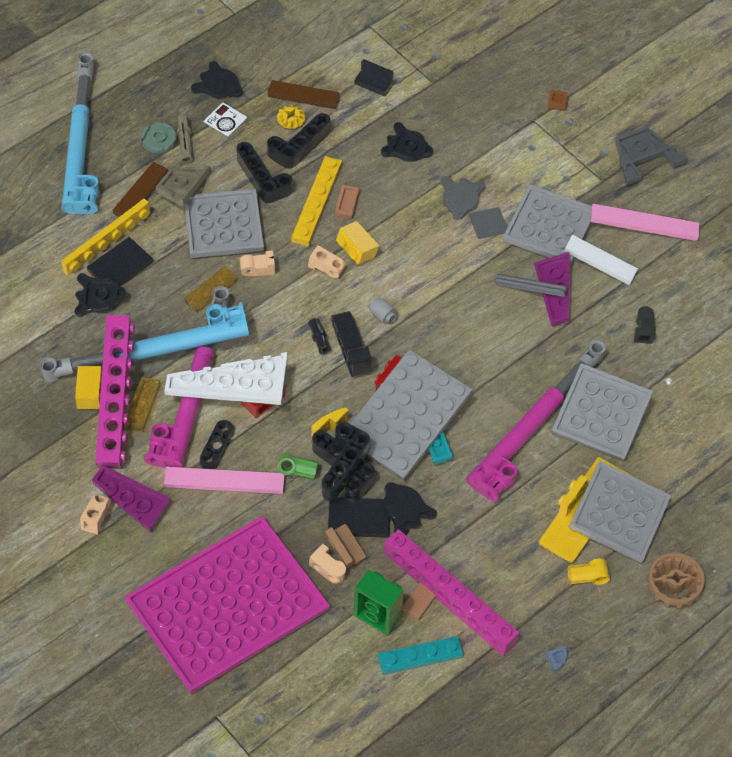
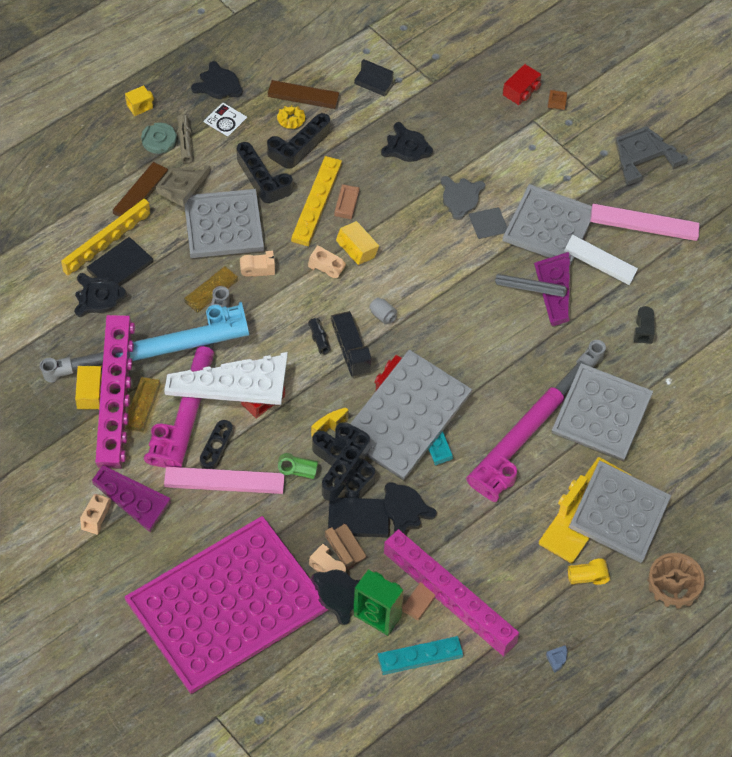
(79, 189): medium azure piece -> none
(139, 100): none -> yellow brick
(336, 592): none -> black tile
(522, 84): none -> red brick

